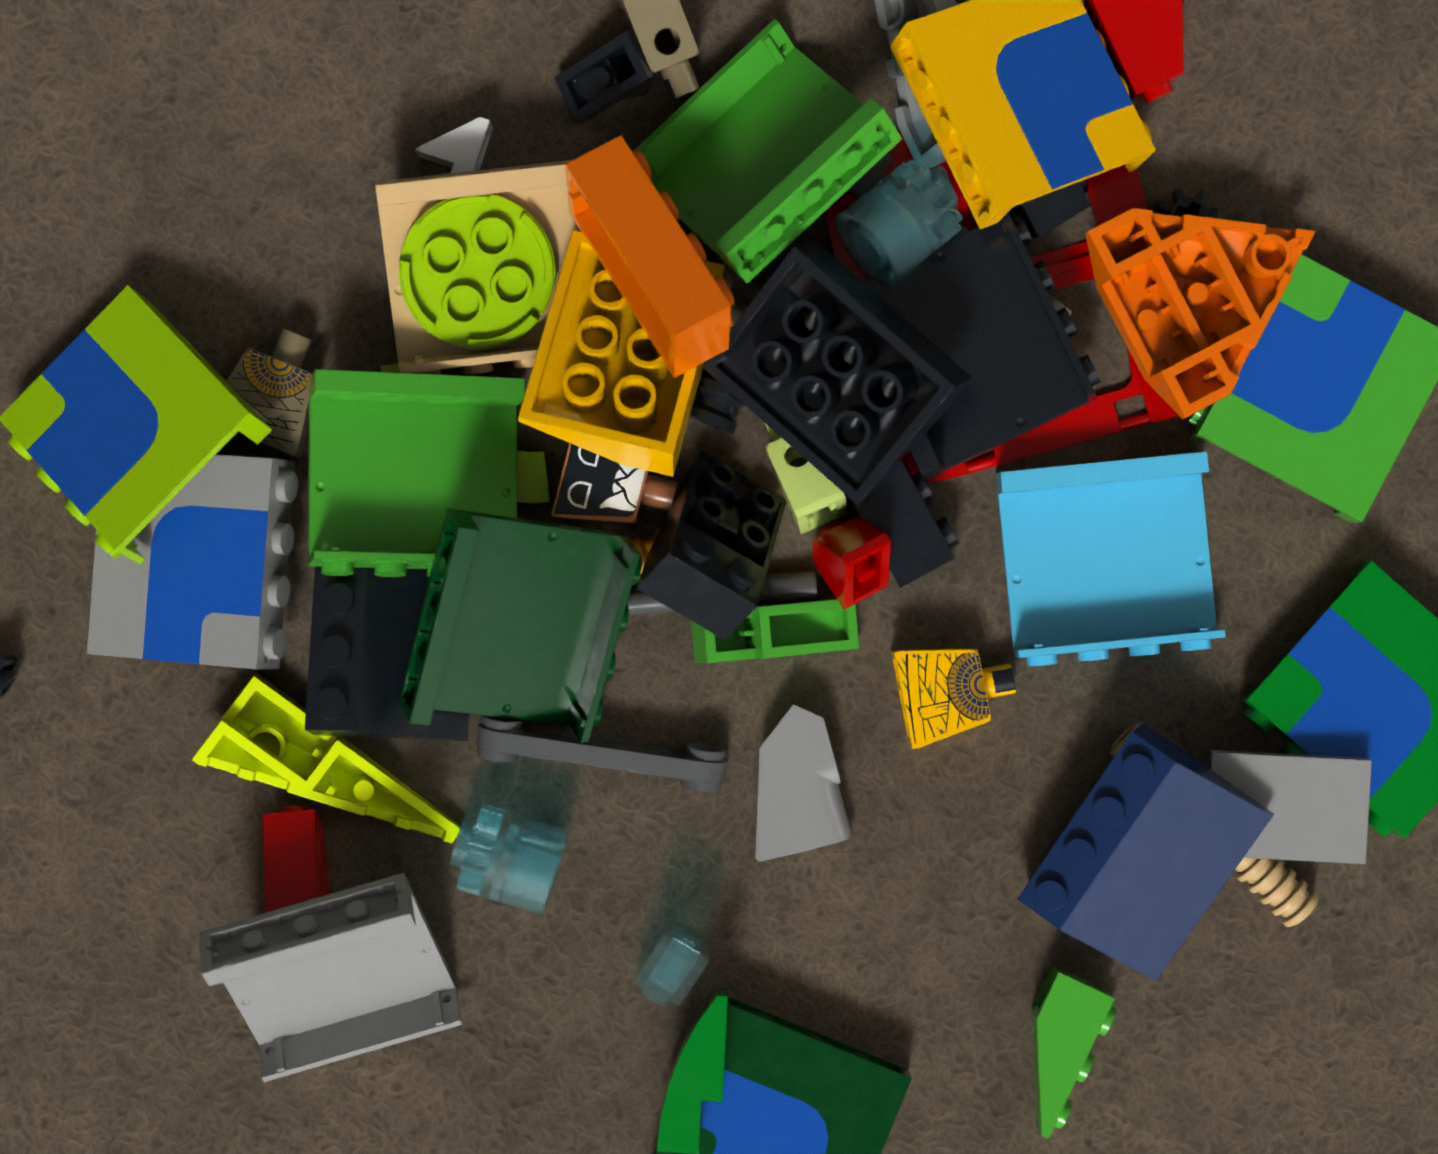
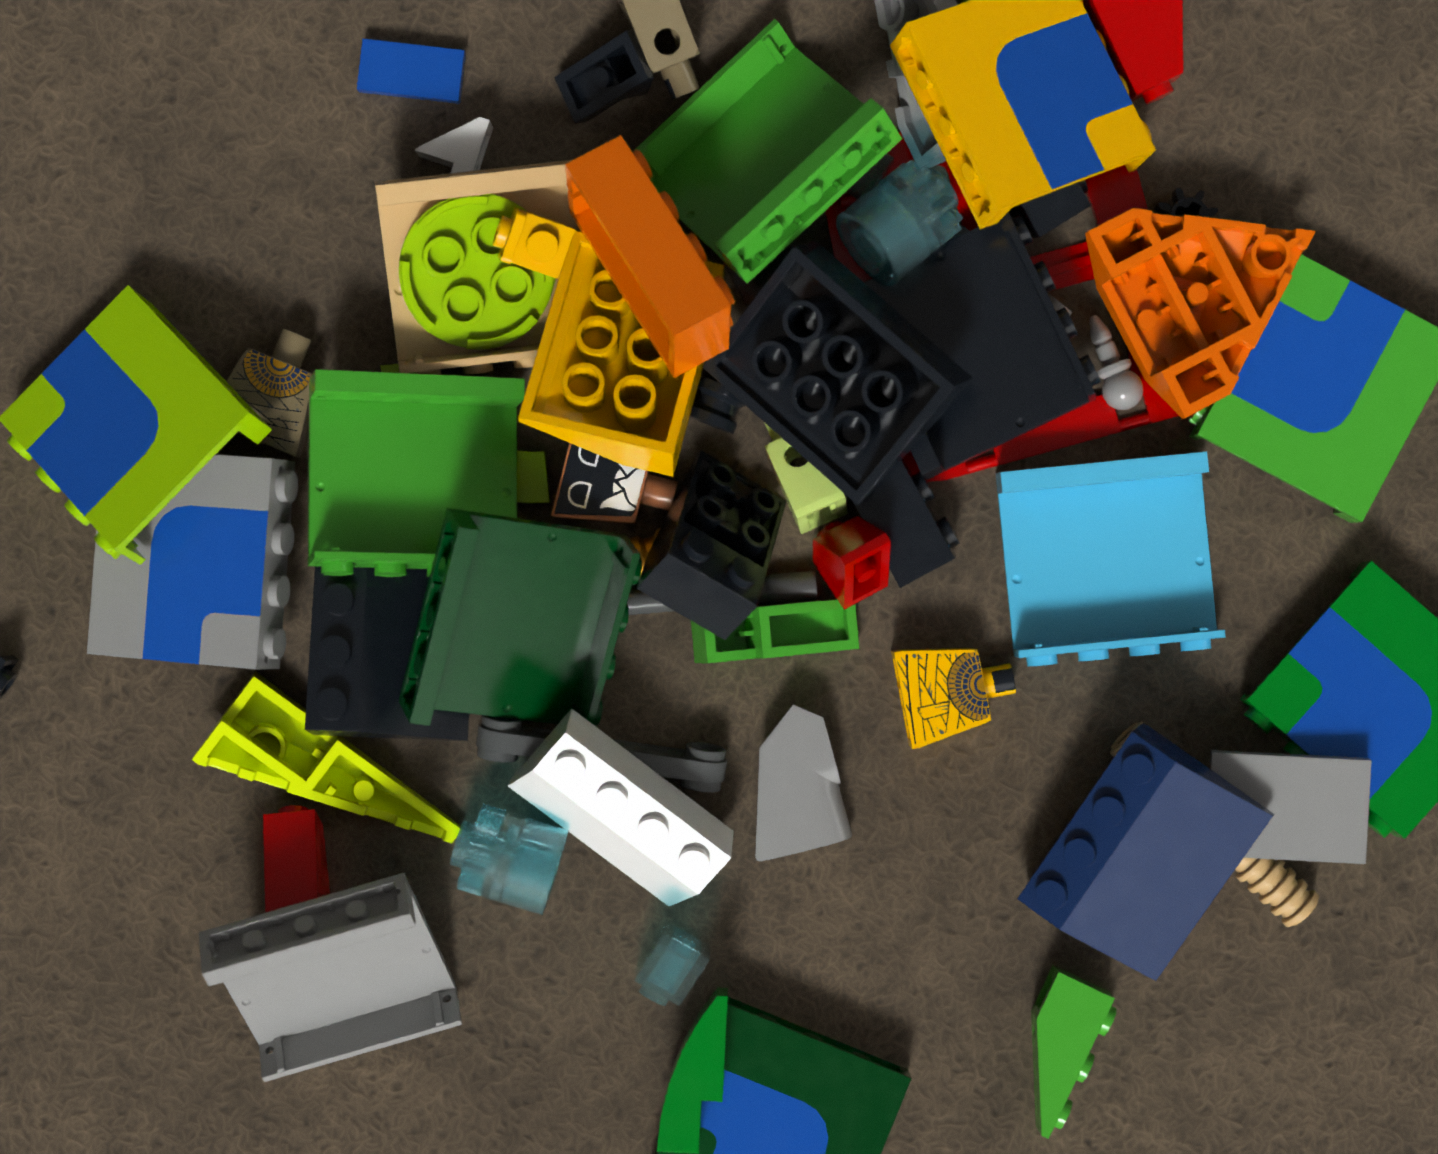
(411, 71): none -> blue tile
(533, 242): none -> yellow bracket
(624, 810): none -> white slope
(1121, 386): none -> light grey bar

